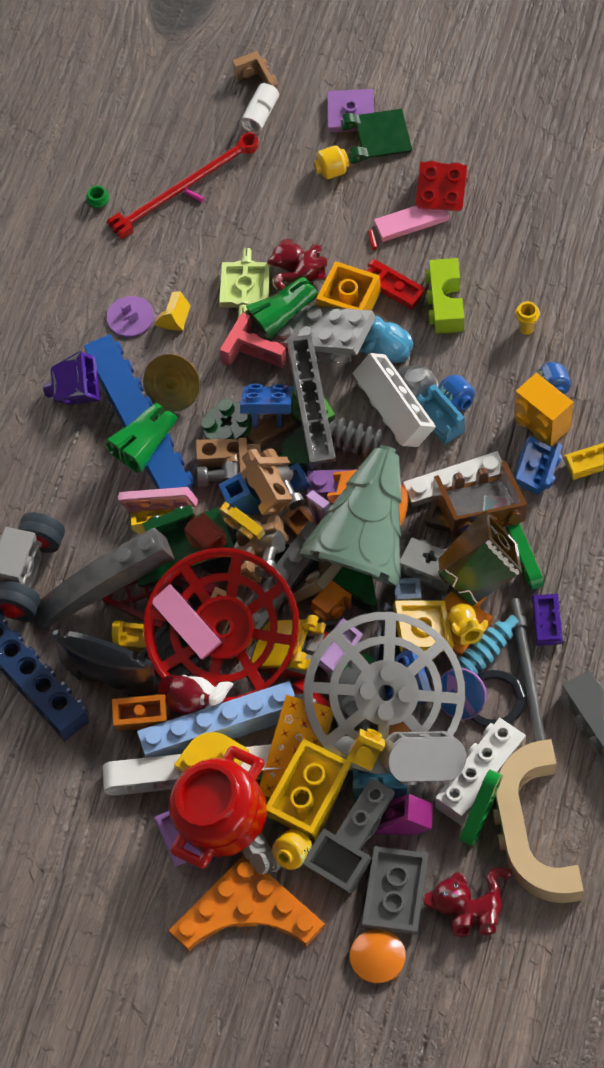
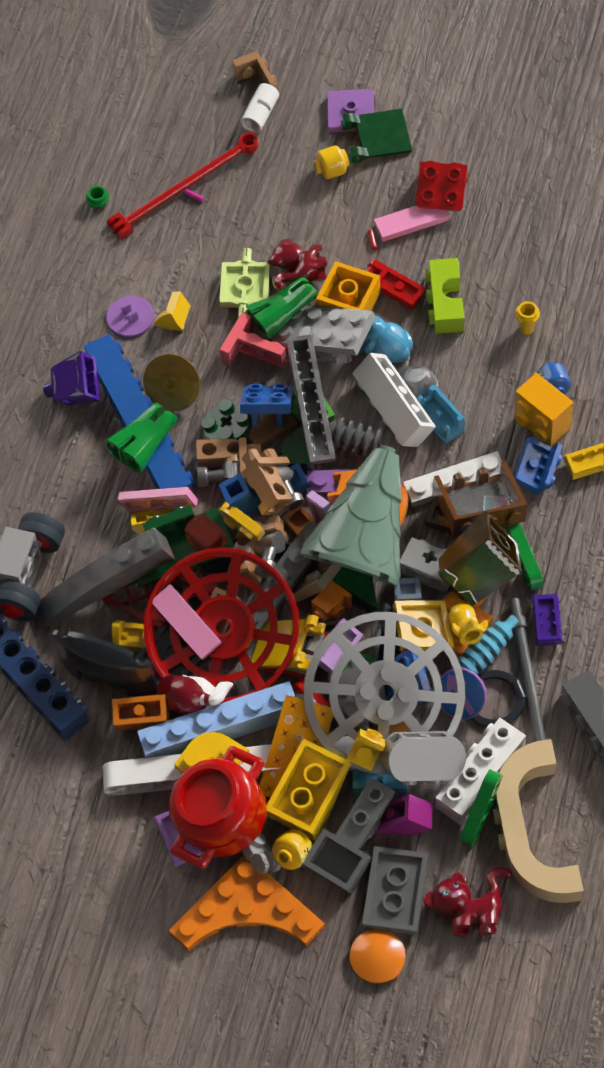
(457, 391): blue head -> none

